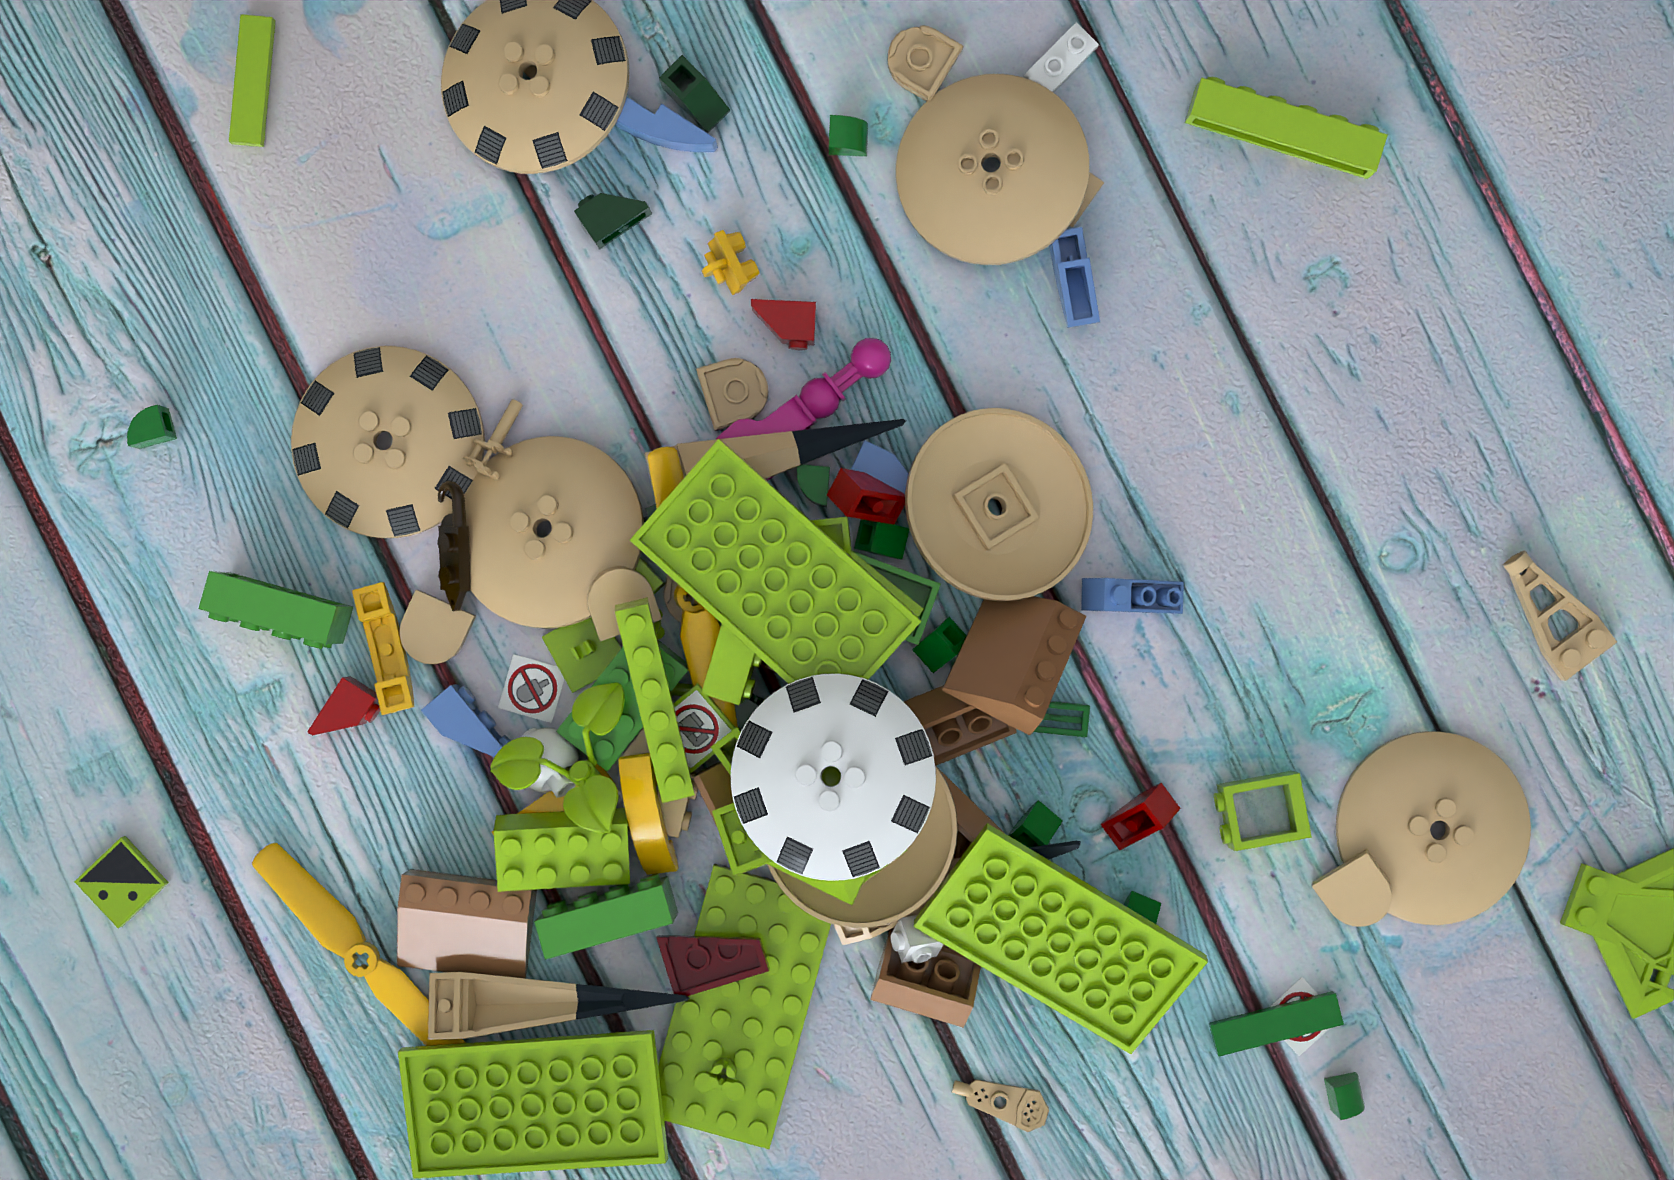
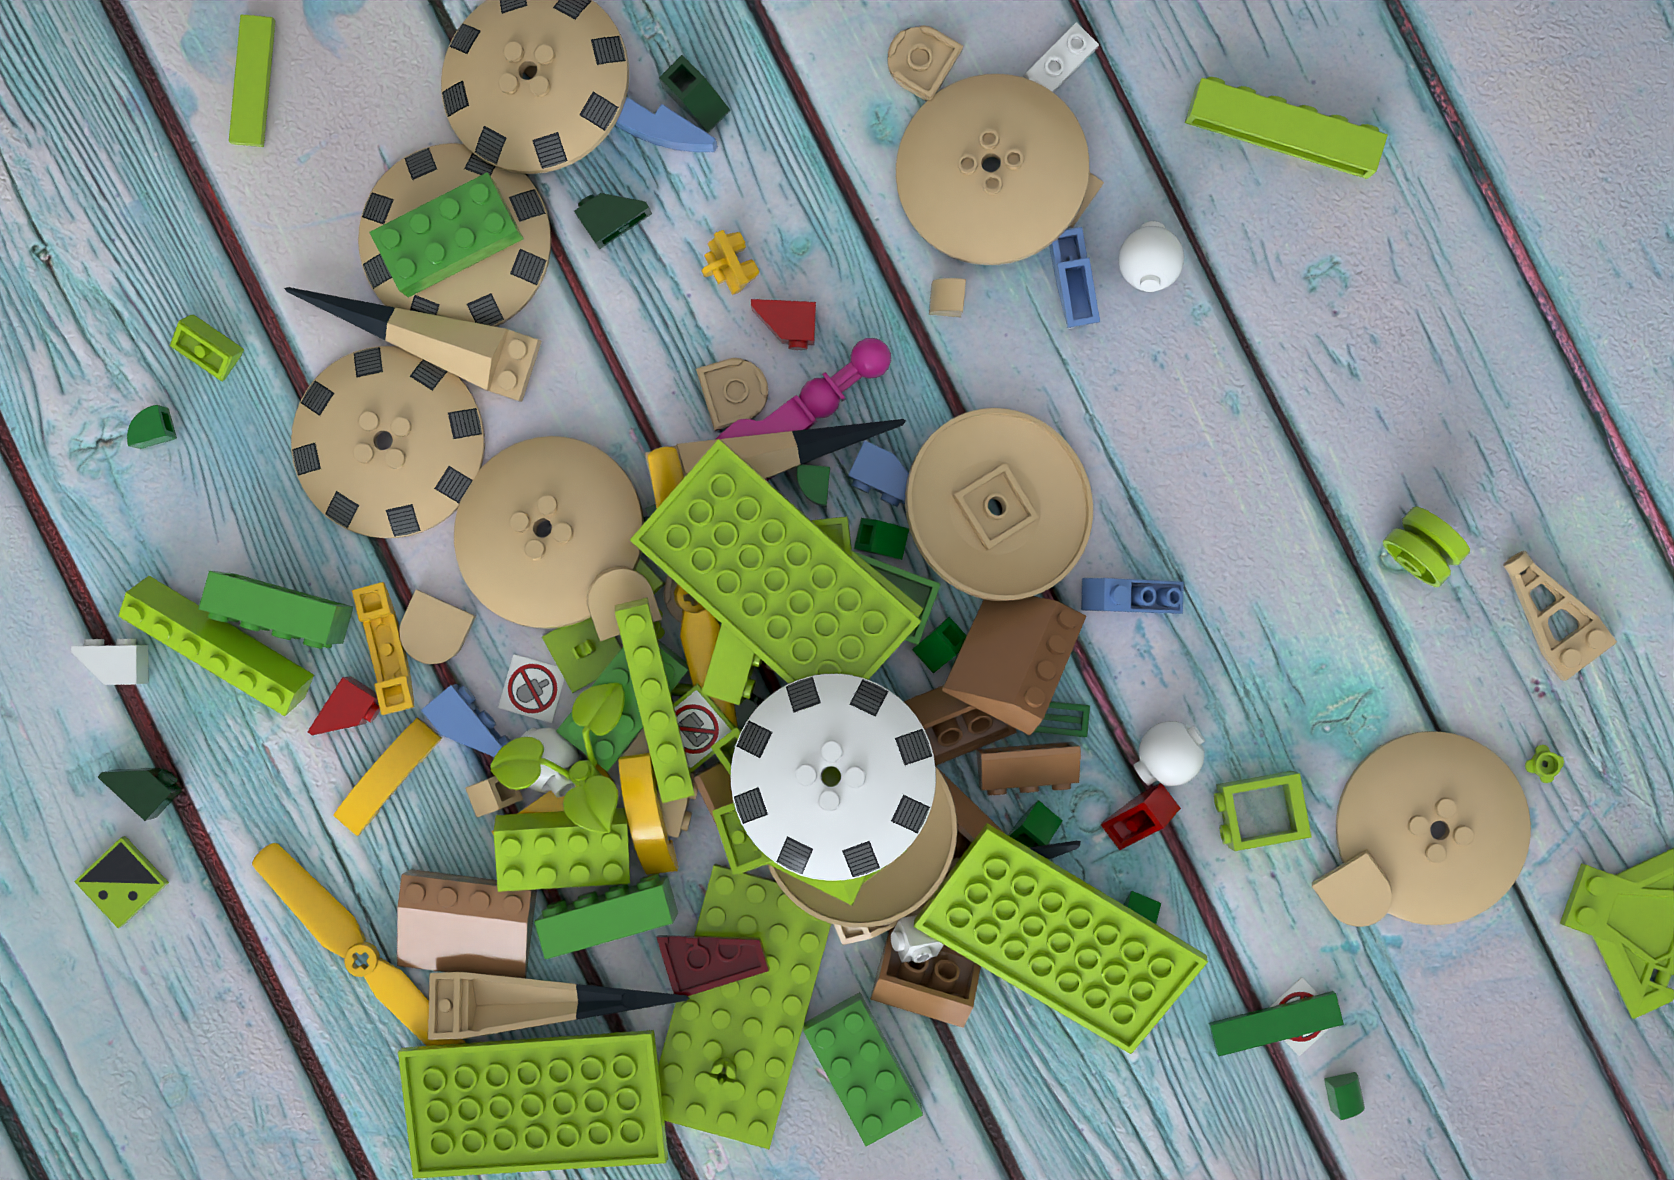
(115, 664): none -> white slope
(143, 789): none -> dark green slope
(206, 346): none -> lime slope
(216, 645): none -> lime brick
(386, 776): none -> yellow slope
(446, 235): none -> bright green brick
(454, 547): dark brown plate -> none
(473, 351): none -> tan plate
(485, 291): none -> tan dish
(491, 796): none -> tan brick
(495, 442): tan piece -> none
(848, 136): green brick -> none
(862, 1069): none -> bright green brick
(866, 497): red slope -> none
(947, 297): none -> tan brick
(1015, 1106): tan piece -> none
(1028, 767): none -> medium nougat slope
(1151, 257): none -> white brick
(1170, 754): none -> white brick
(1426, 546): none -> lime wheel
(1554, 764): none -> lime plate

